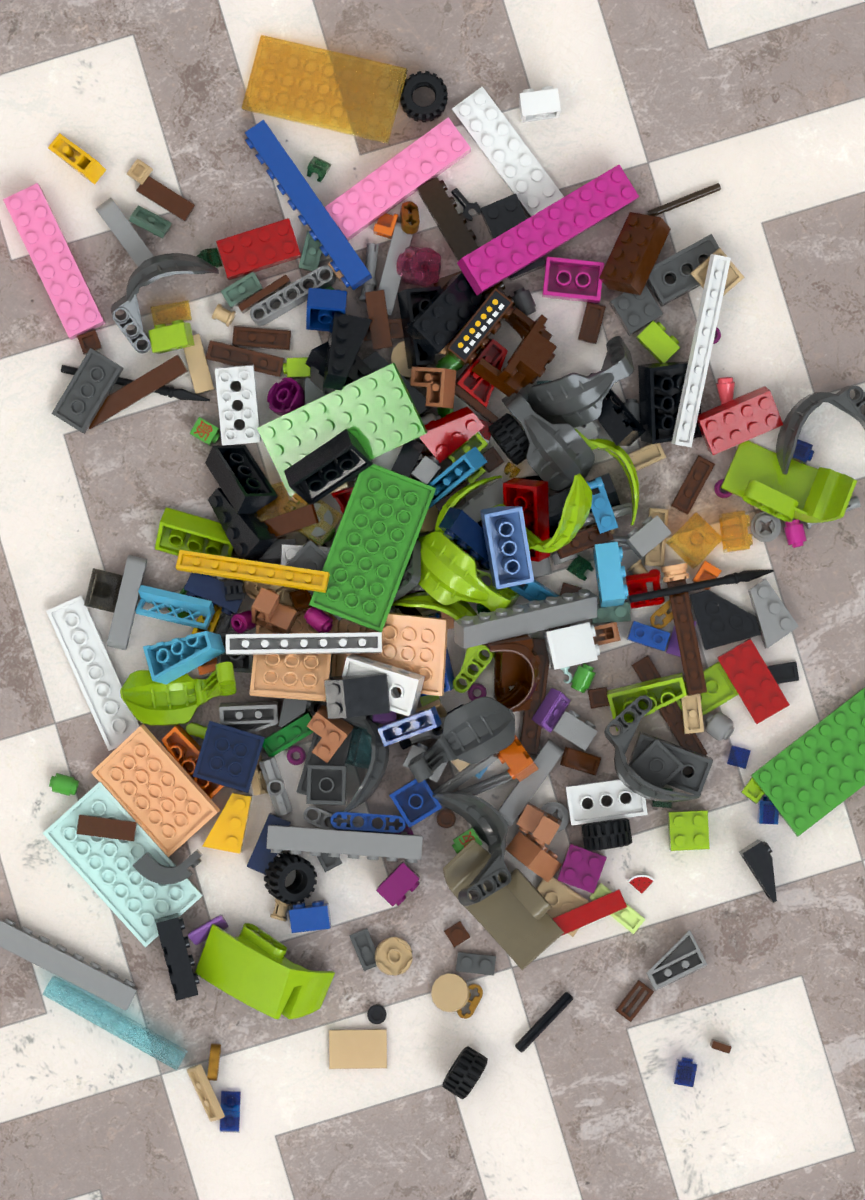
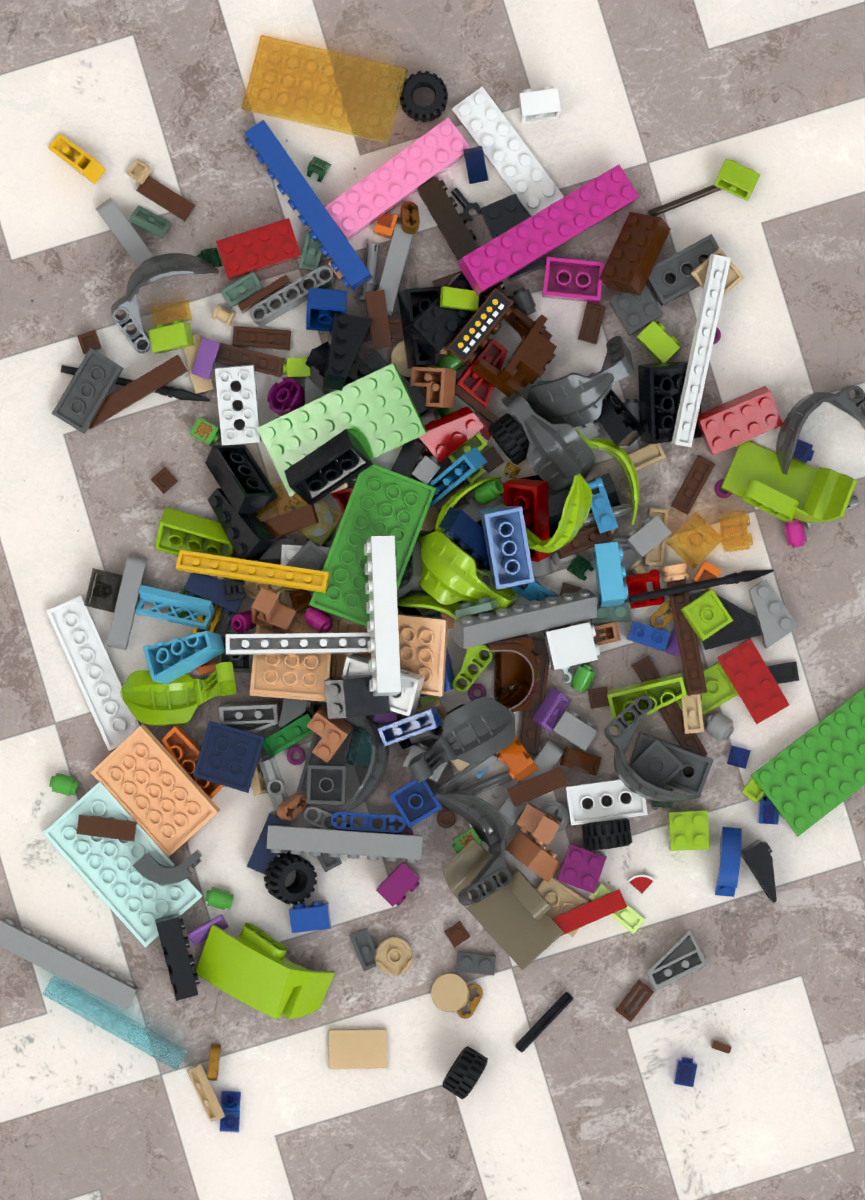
(54, 261): bright pink brick -> none
(164, 480): none -> reddish brown tile
(196, 730): lime bar -> none
(206, 358): none -> medium lavender slope
(219, 898): none -> bright green brick
(231, 825): yellow wedge -> none
(280, 910): tan bush -> none
(291, 804): none -> nougat beam
(376, 1014): black tile -> none
(383, 616): none -> white brick
(419, 266): clear pink brick -> none
(459, 299): none -> lime tile
(475, 164): none -> dark blue tile
(482, 605): none -> sand green plate
(488, 491): none -> bright green brick
(537, 786): none -> reddish brown tile
(706, 615): none -> lime tile
(725, 389): coral cone -> none
(729, 861): none -> blue arch
(736, 179): none -> lime brick
(765, 536): light grey gear -> none

